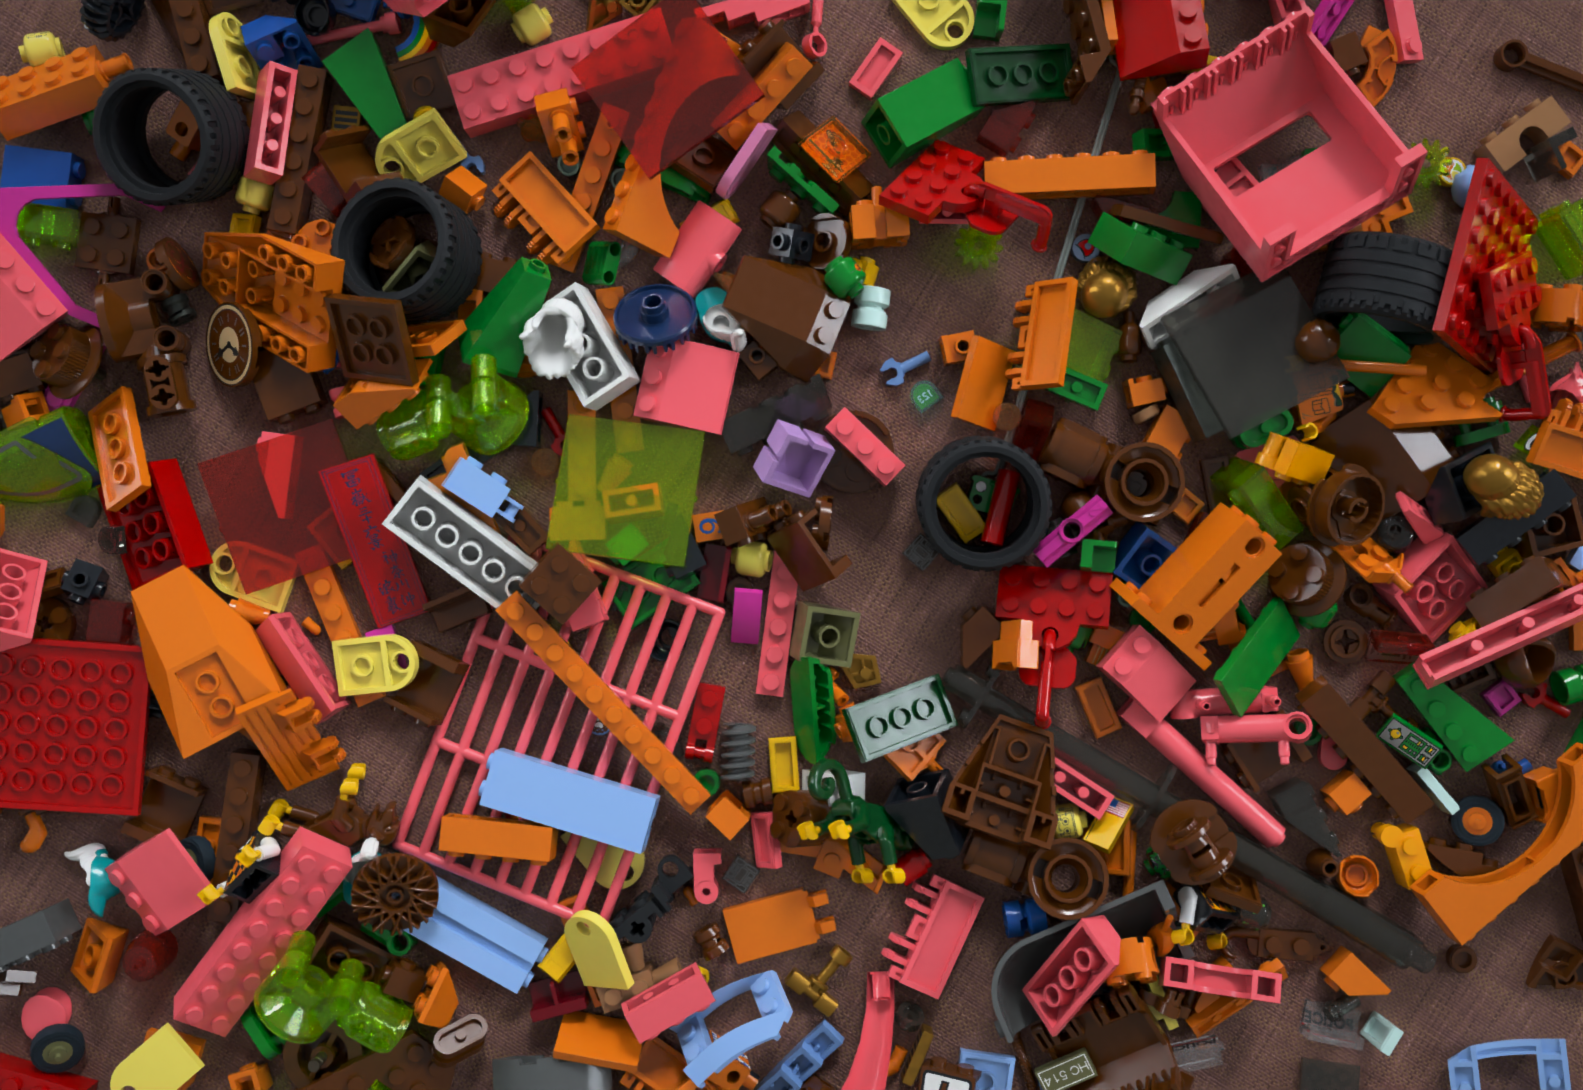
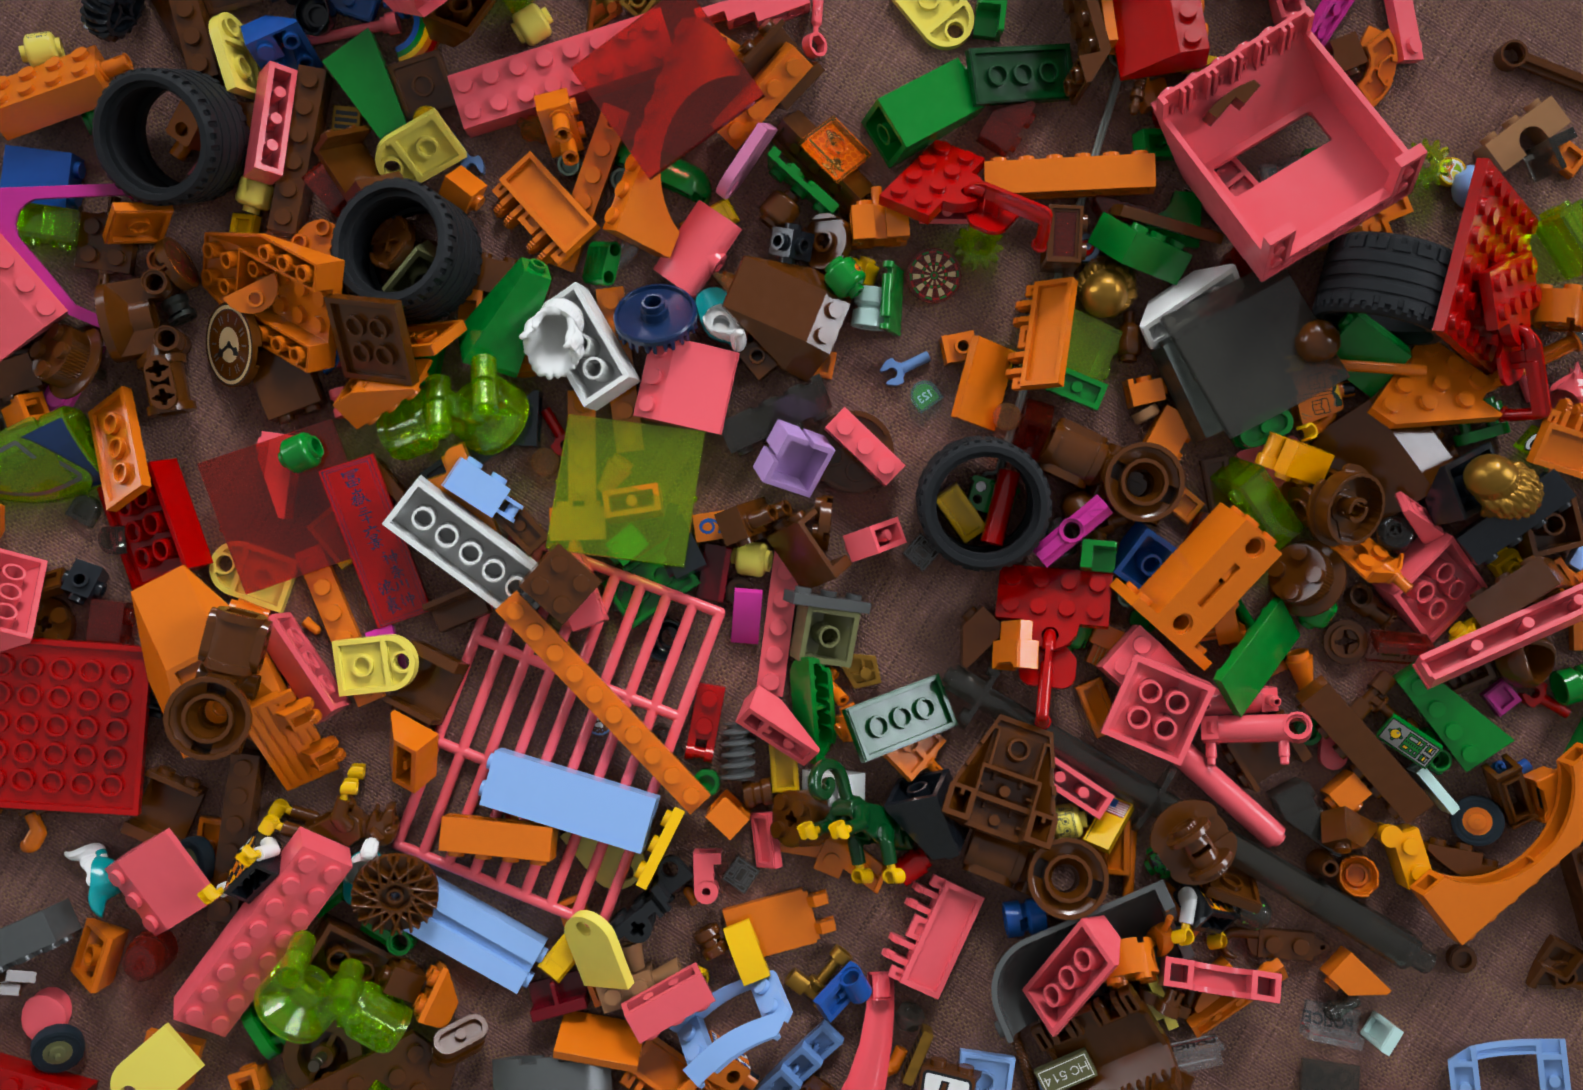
(136, 223): none -> orange tile
(231, 659): none -> reddish brown piece
(256, 296): none -> orange plate
(300, 452): none -> green head
(412, 752): none -> orange slope
(658, 847): none -> yellow plate
(706, 163): reddish brown tile -> none
(746, 952): none -> yellow slope
(775, 724): none -> coral slope
(827, 599): none -> dark grey plate
(845, 987): none -> blue plate
(874, 539): none -> coral brick
(875, 68): coral tile -> none
(892, 298): none -> green piece
(933, 276): none -> clear red tile
(1065, 243): none -> reddish brown piece
(1158, 709): none -> coral slope
(1236, 97): none -> reddish brown slope
(1345, 829): none -> reddish brown slope

